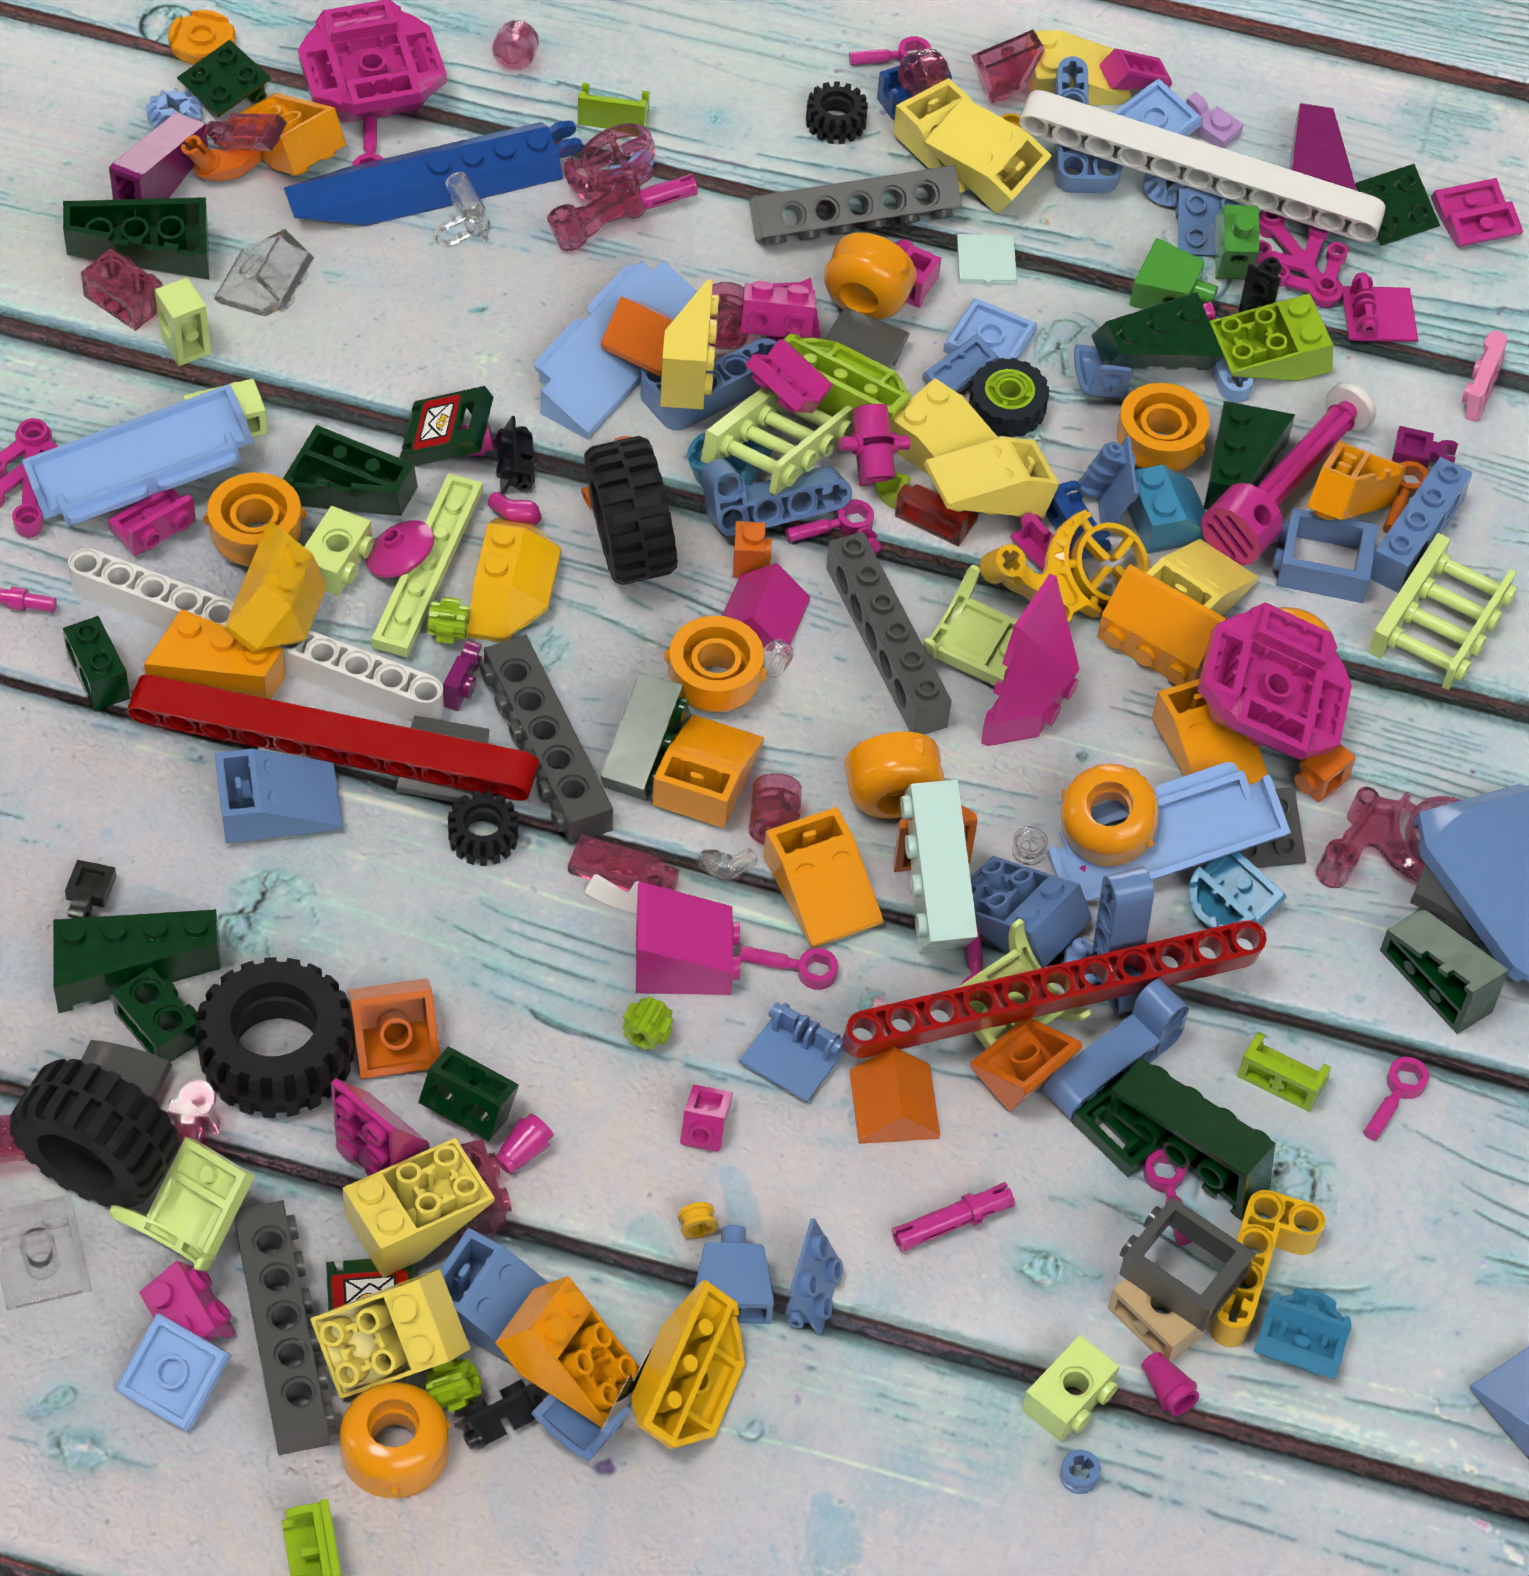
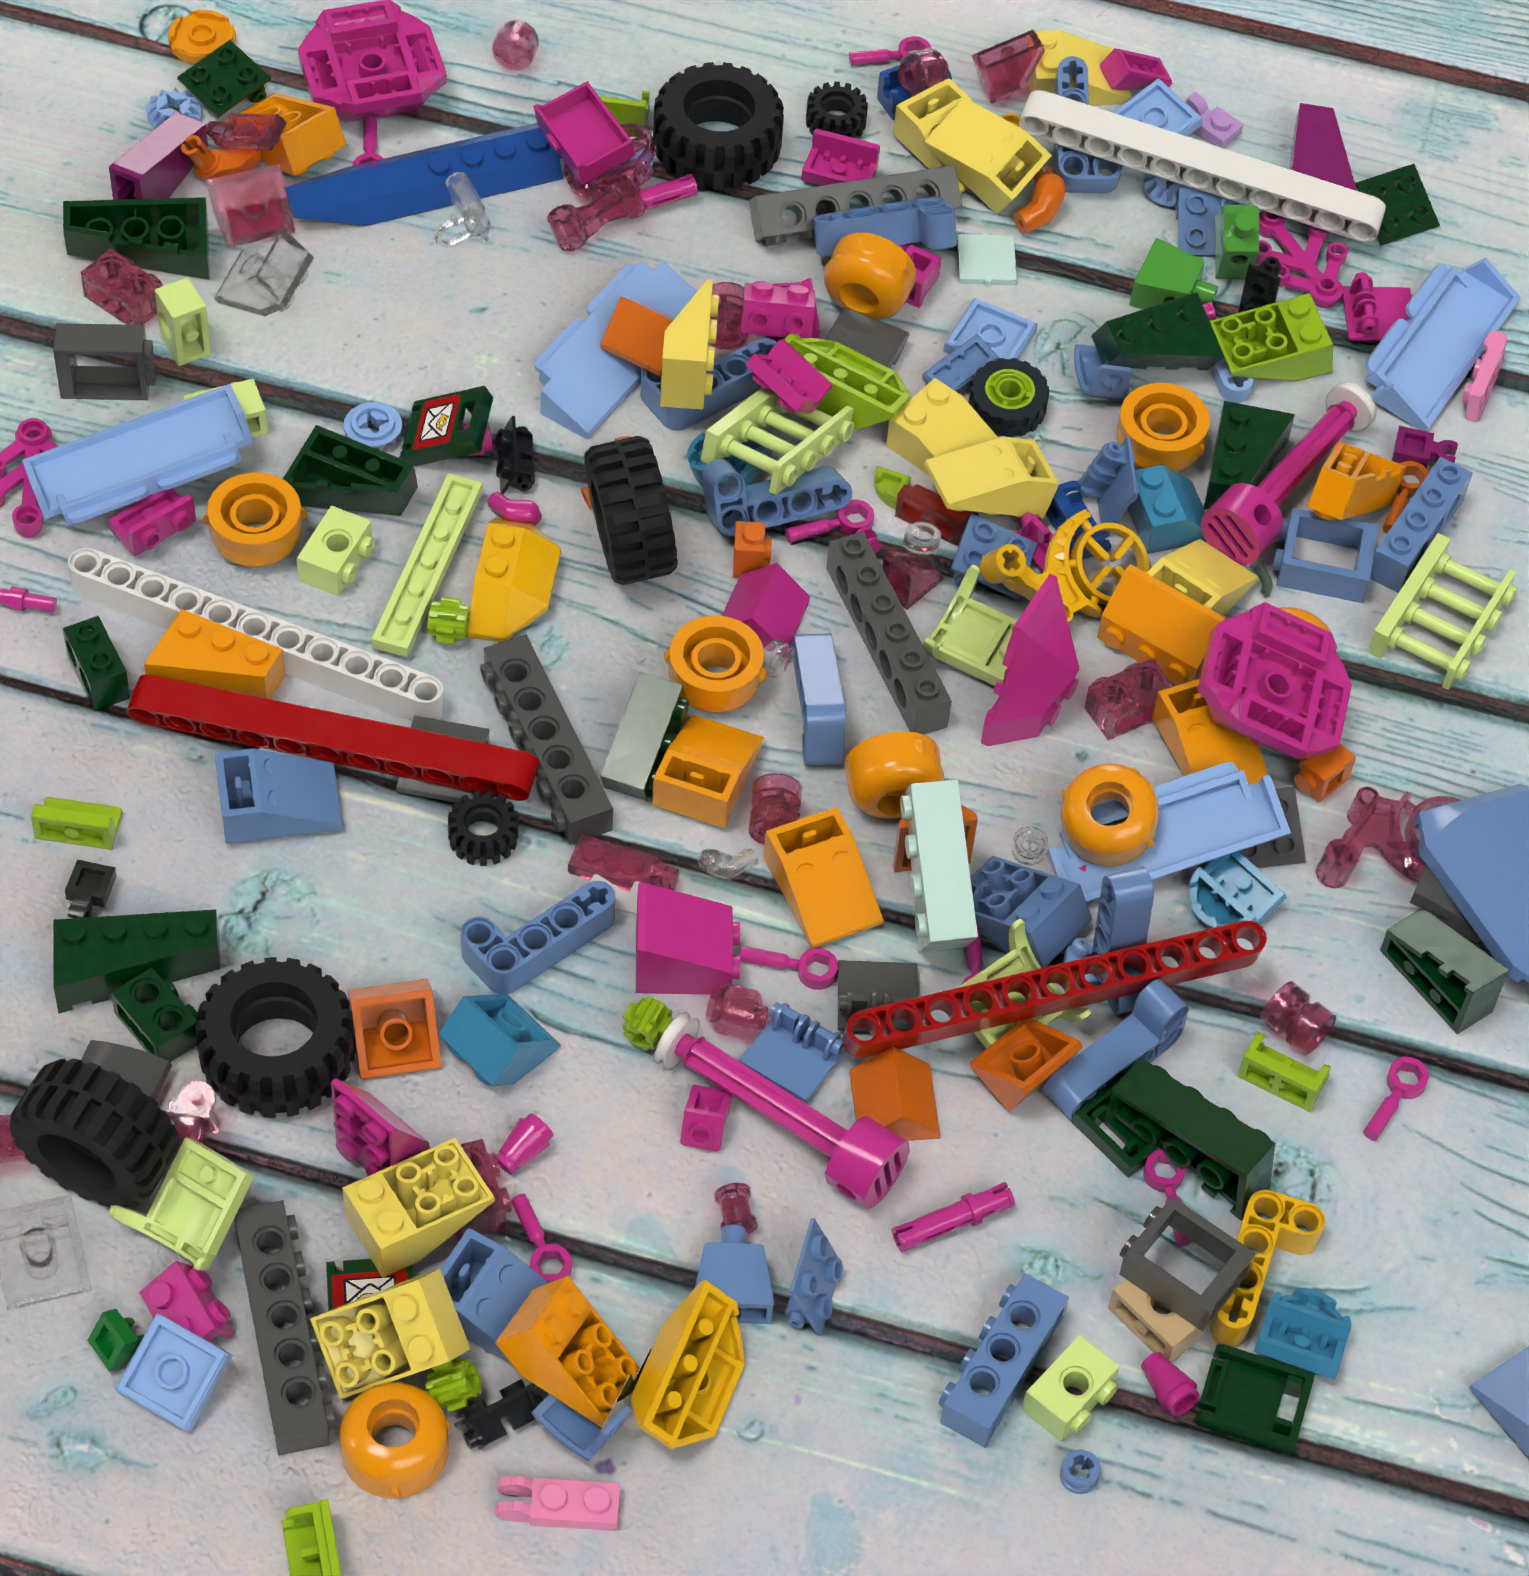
(76, 822): none -> lime panel
(103, 381): none -> dark grey window
(114, 1339): none -> green tile
(250, 204): none -> clear pink slope
(276, 594): yellow wedge -> none
(382, 417): none -> light blue gear
(400, 549): dark pink dish -> none
(459, 681): magenta plate -> none
(468, 1093): dark green brick -> none
(497, 1038): none -> dark azure slope
(536, 1235): none -> dark pink piece
(560, 1503): none -> bright pink hinge
(584, 132): none -> dark pink container
(586, 911): none -> medium blue beam
(697, 1220): yellow bush -> none
(721, 95): none -> black tyre
(736, 1011): none -> clear pink head
(741, 1198): none -> clear pink bush
(819, 699): none -> medium blue beam
(839, 159): none -> dark pink bracket
(861, 1160): none -> dark pink piece
(873, 444): dark pink pin -> none
(874, 984): none -> dark grey hinge
(902, 222): none -> medium blue beam
(910, 576): none -> clear pink slope
(922, 538): none -> clear tile
(979, 539): none -> medium blue hinge
(979, 1415): none -> medium blue brick
(1045, 201): none -> orange arm
(1126, 698): none -> clear pink brick
(1245, 1395): none -> dark green container
(1263, 579): none -> sand green leg
(1307, 1028): none -> clear pink wheel
(1433, 351): none -> light blue slope
(1476, 212): dark pink slope -> none

